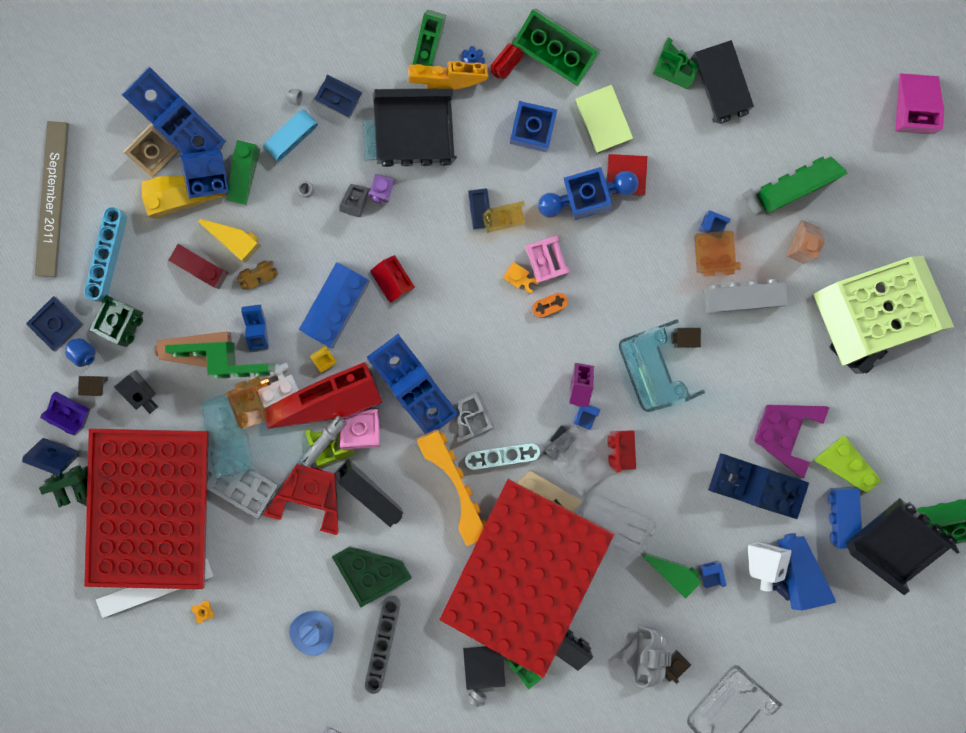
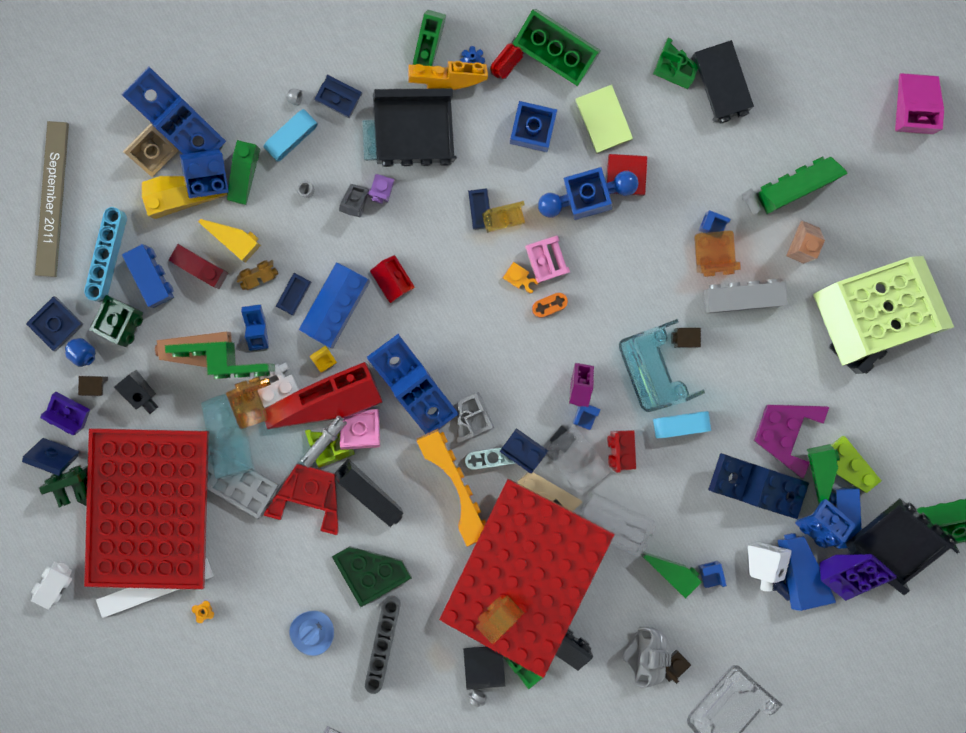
(49, 589): none -> white brick
(148, 275): none -> blue brick
(293, 294): none -> dark blue tile
(500, 618): none -> clear yellow brick
(523, 451): none -> dark blue plate
(682, 424): none -> medium azure beam
(824, 469): none -> green slope
(826, 525): none -> blue bracket
(854, 574): none -> dark purple slope

